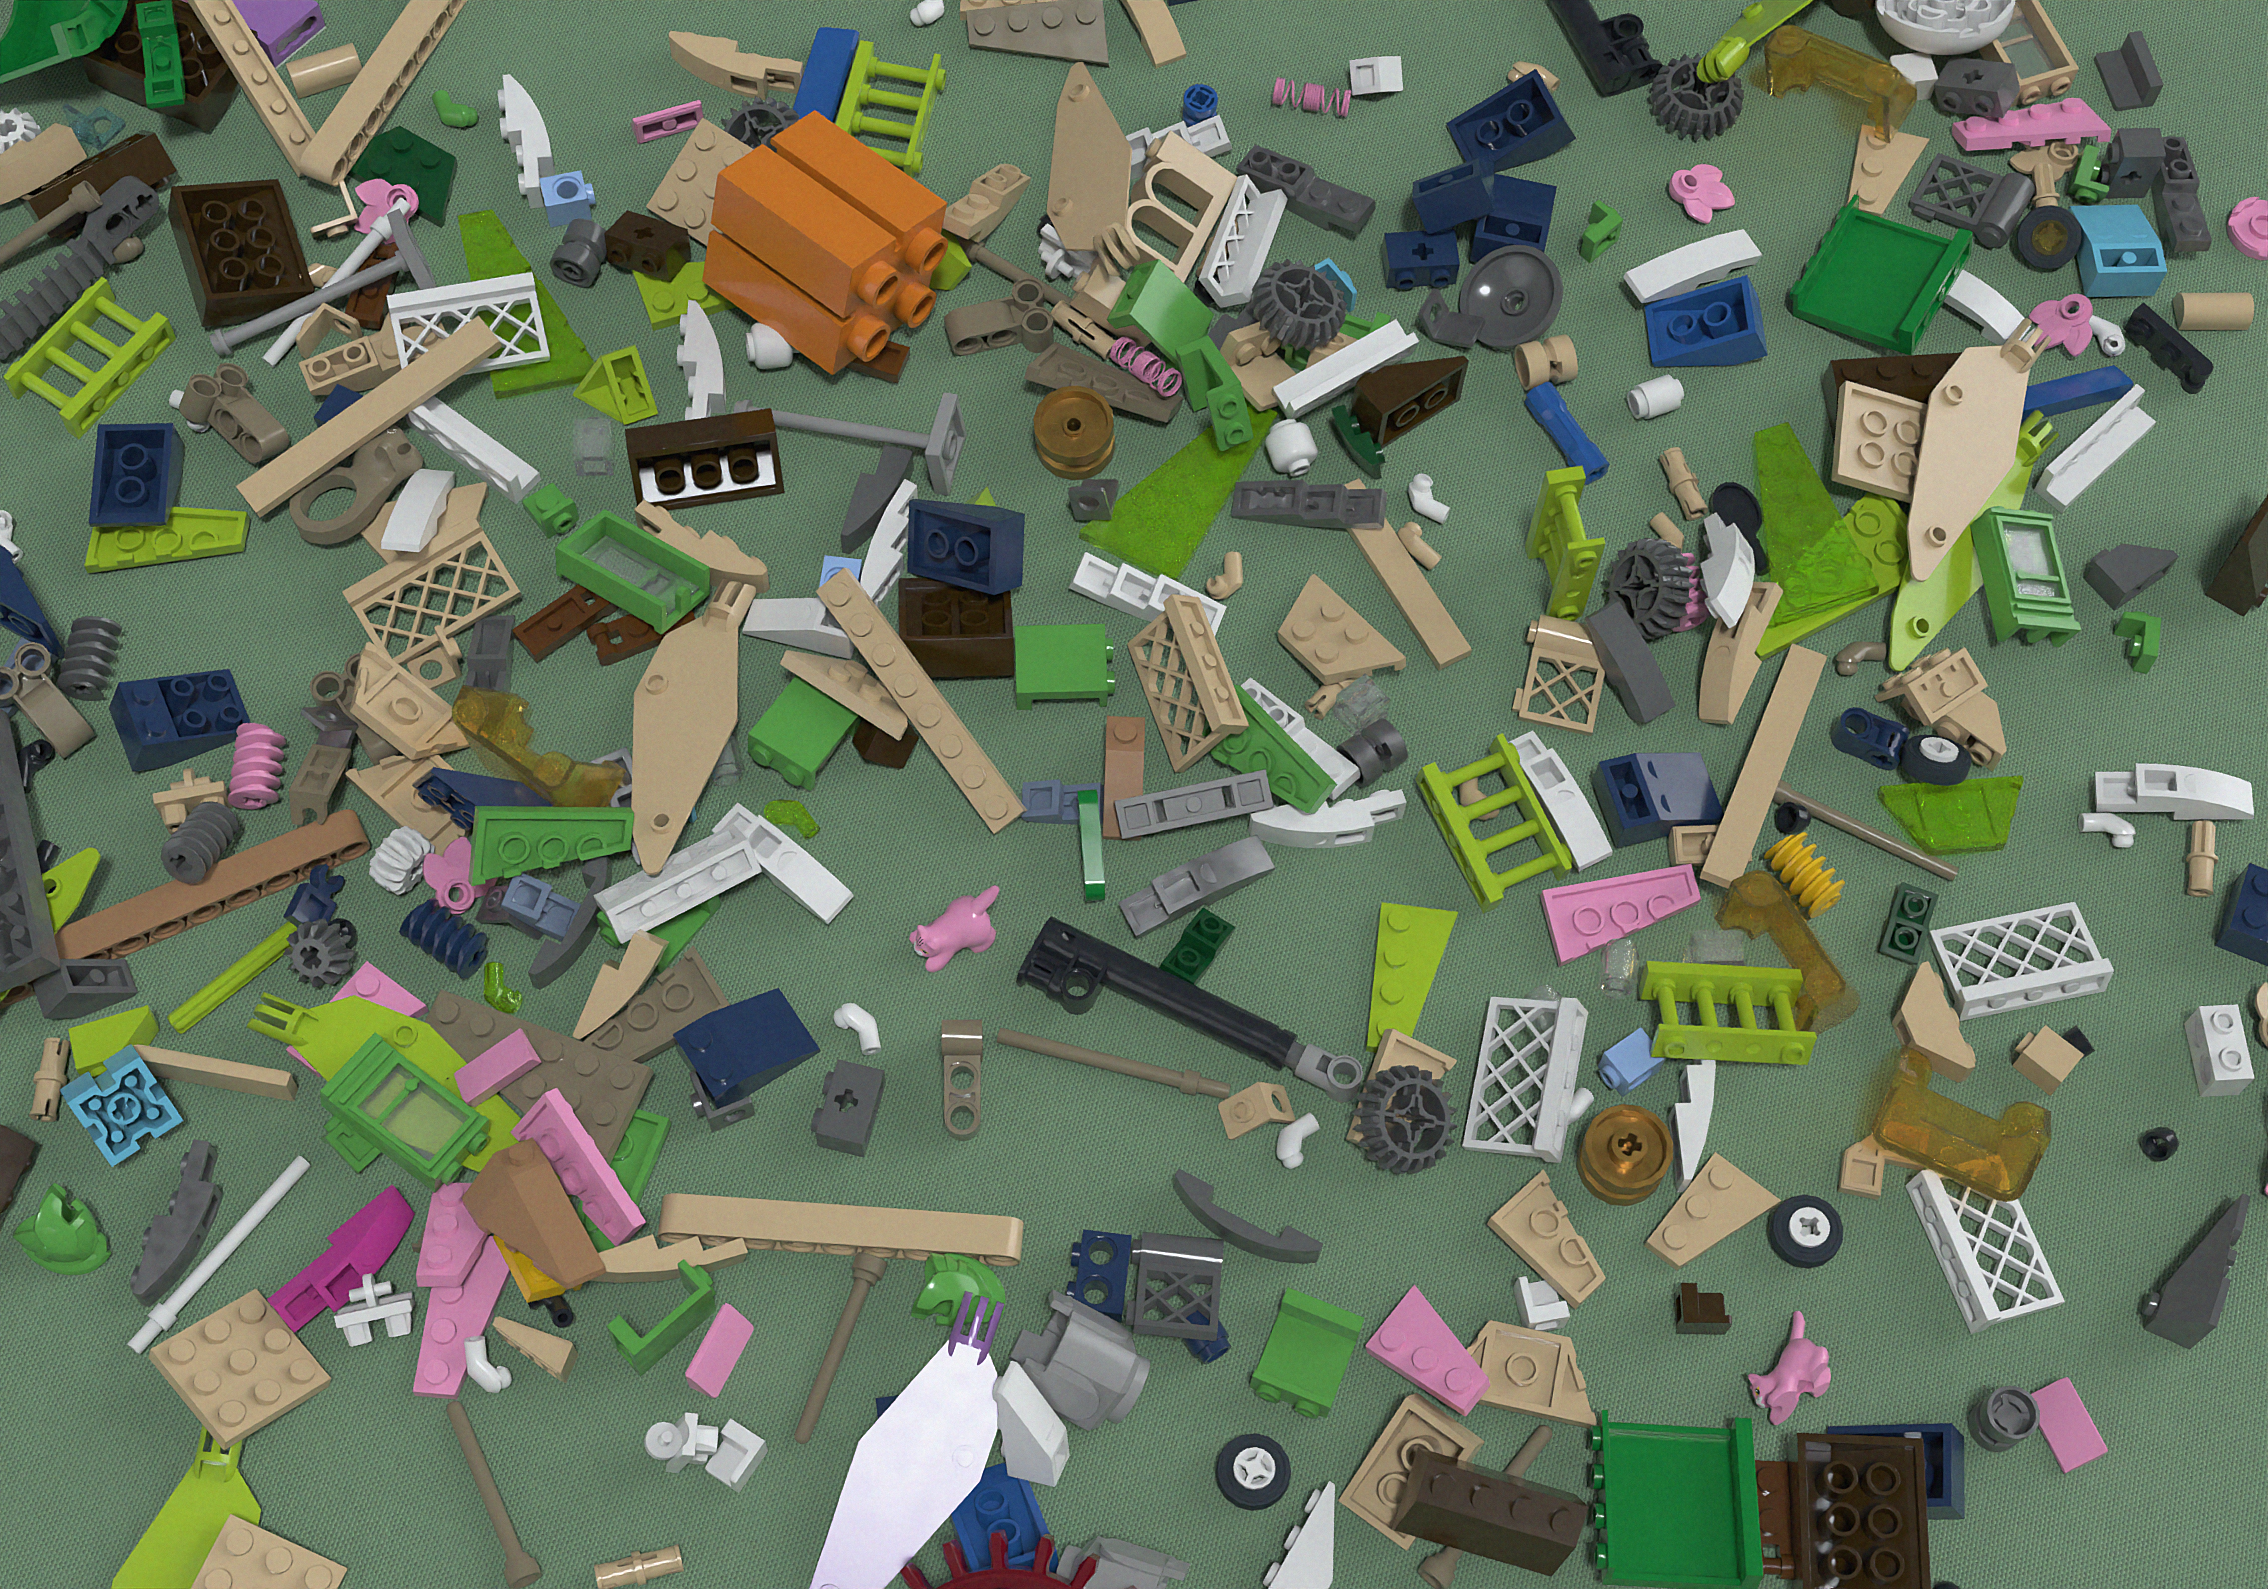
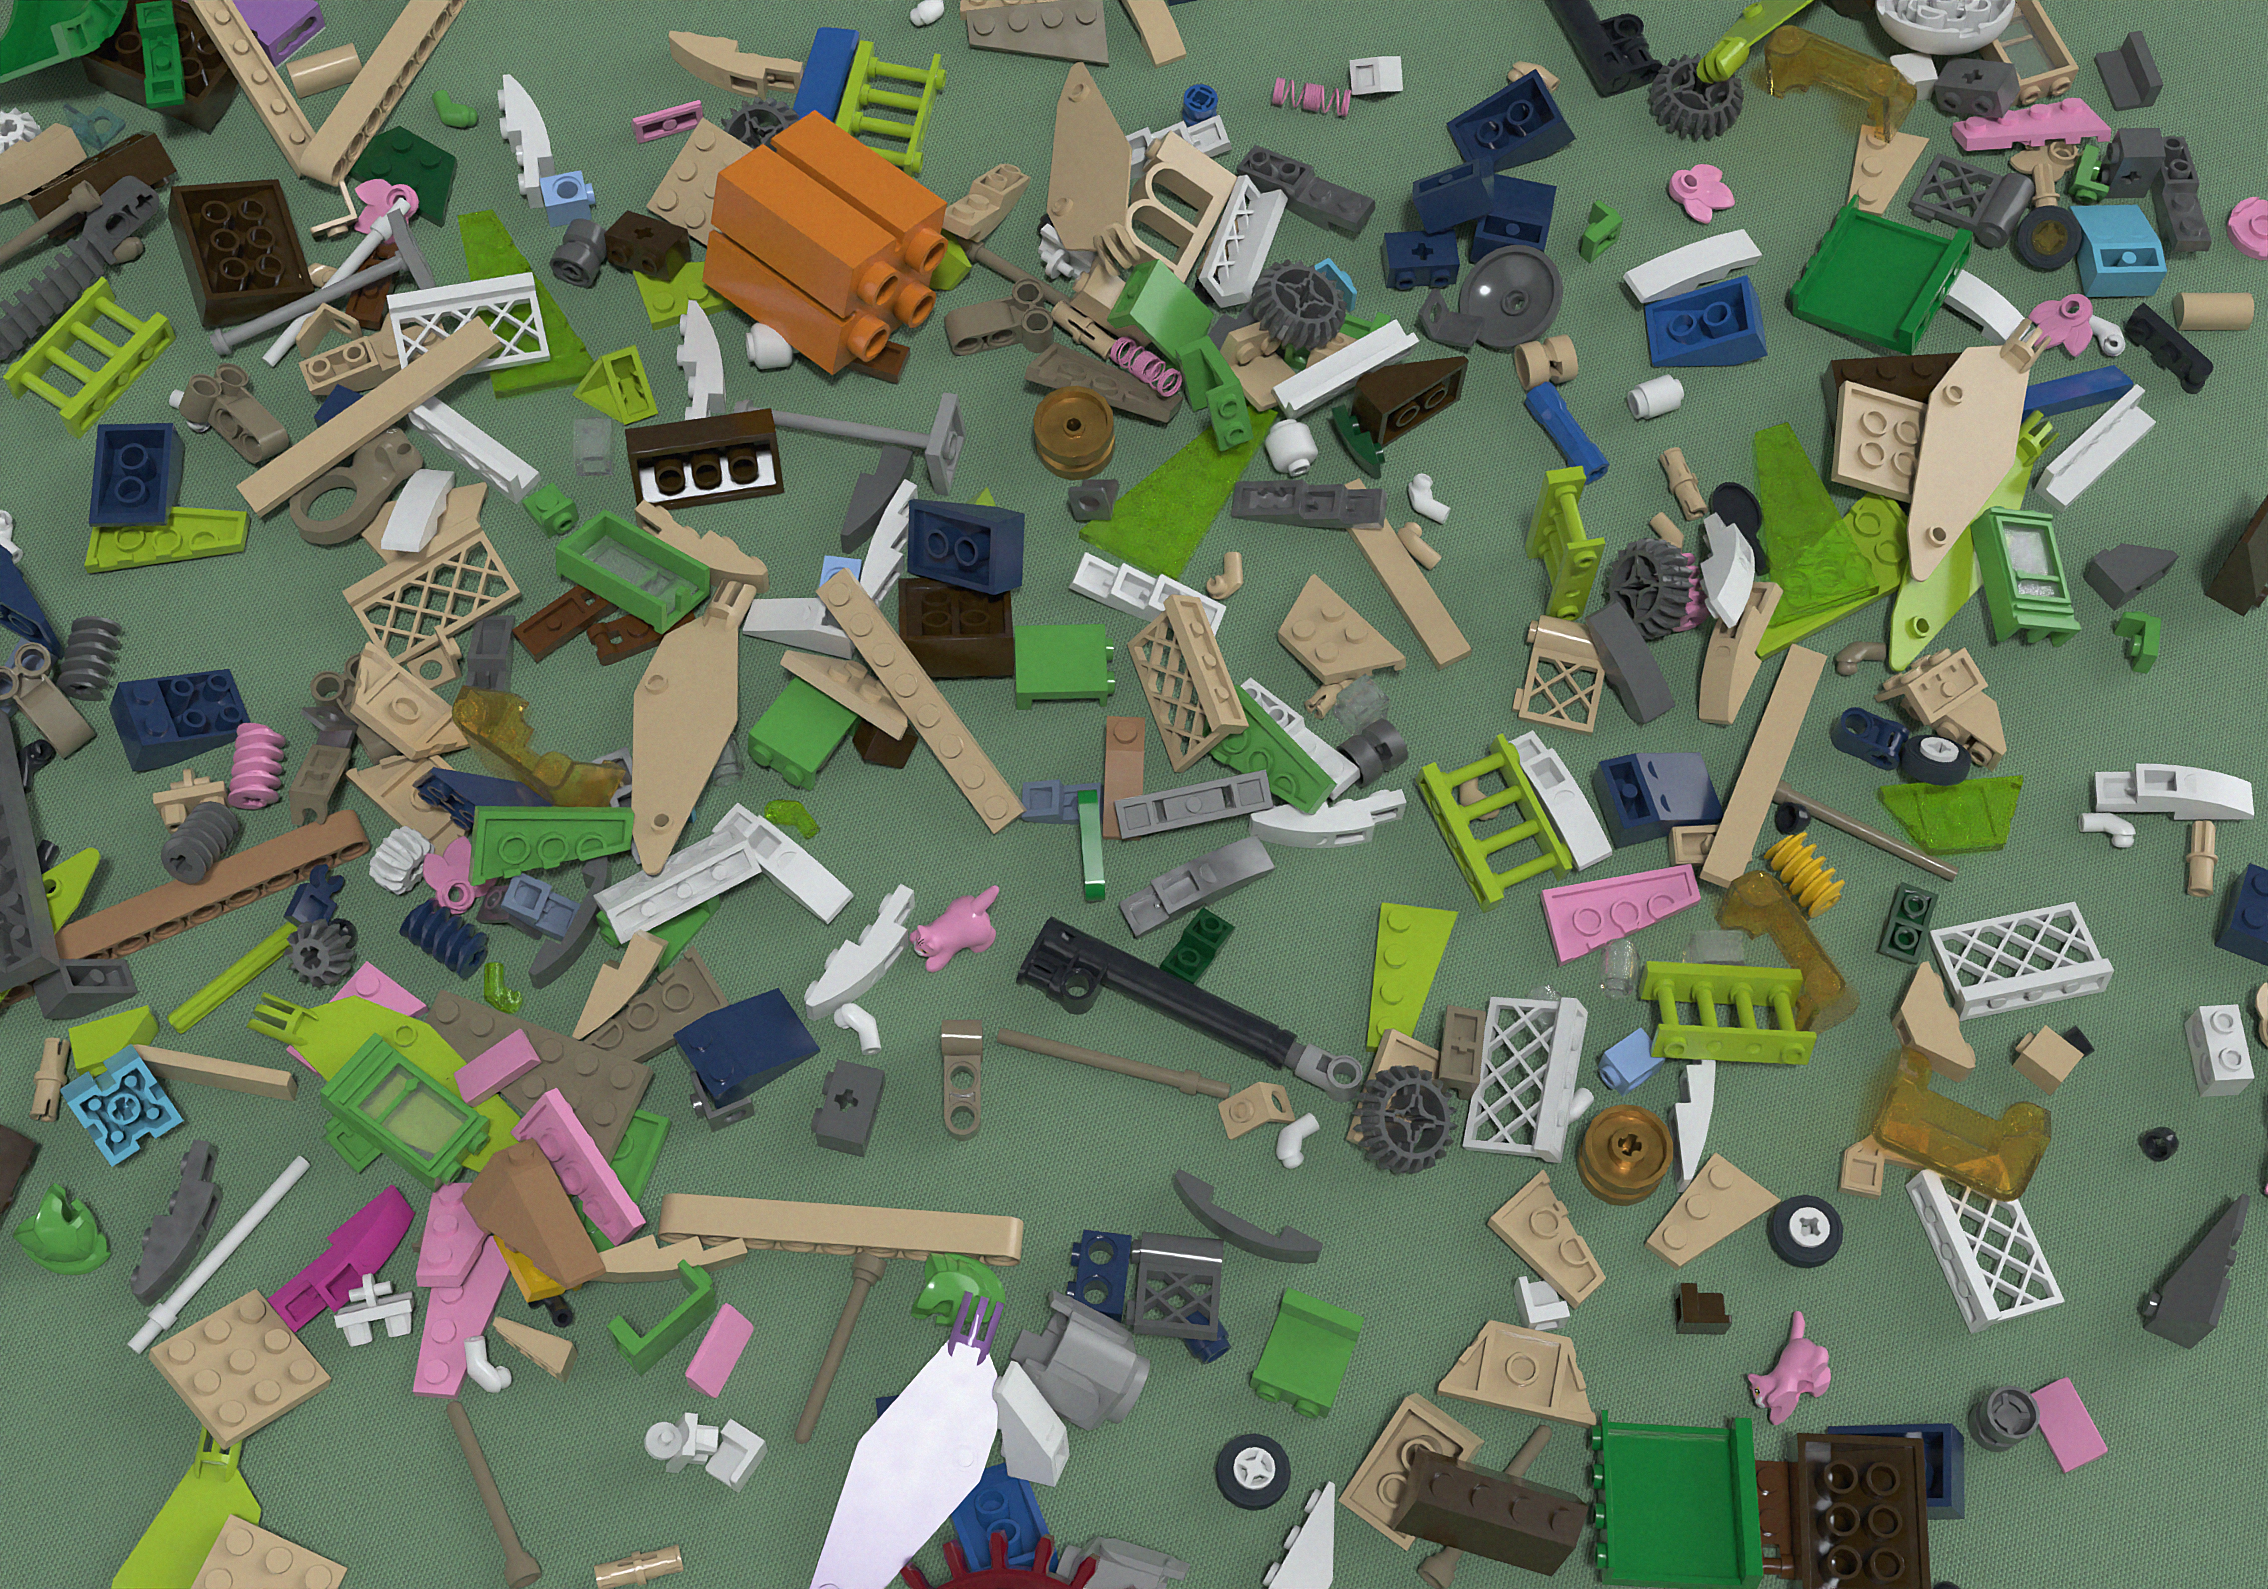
(858, 968): none -> white slope
(1428, 1354): bright pink wing -> none
(1462, 1050): none -> dark tan hinge

